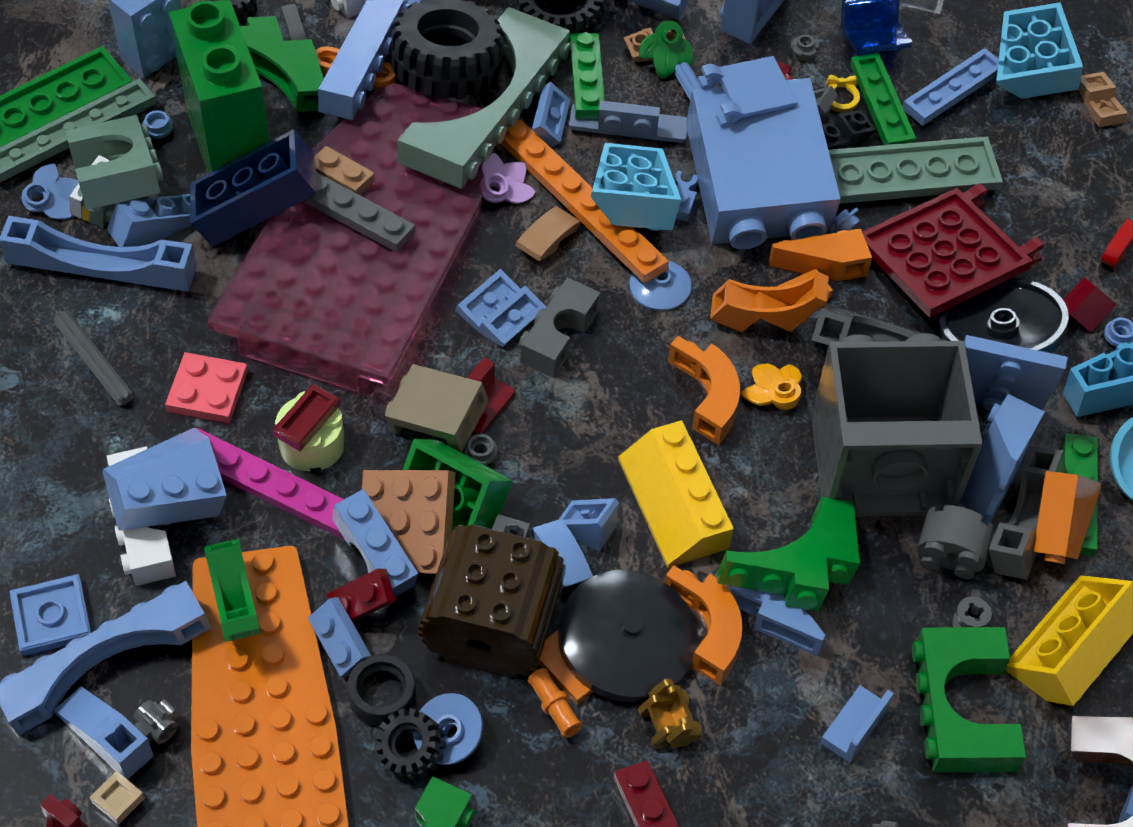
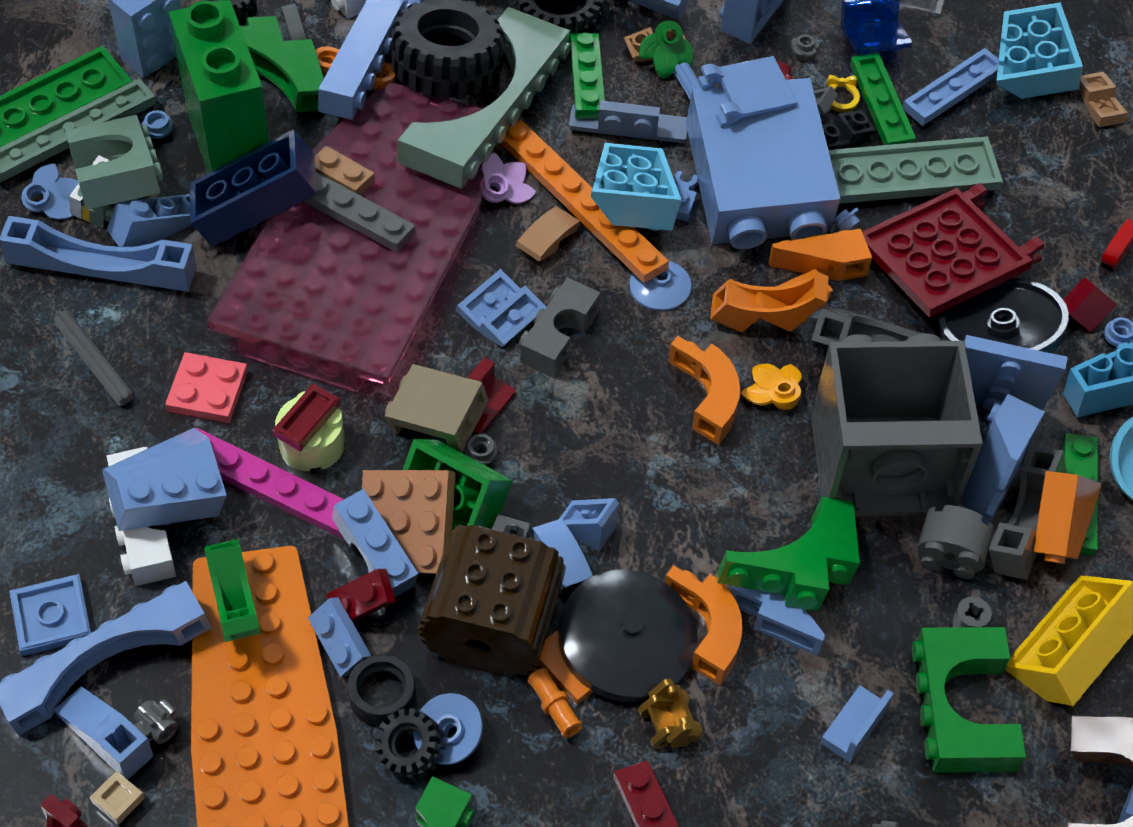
(551, 114): medium blue plate -> none
(676, 495): yellow slope -> none

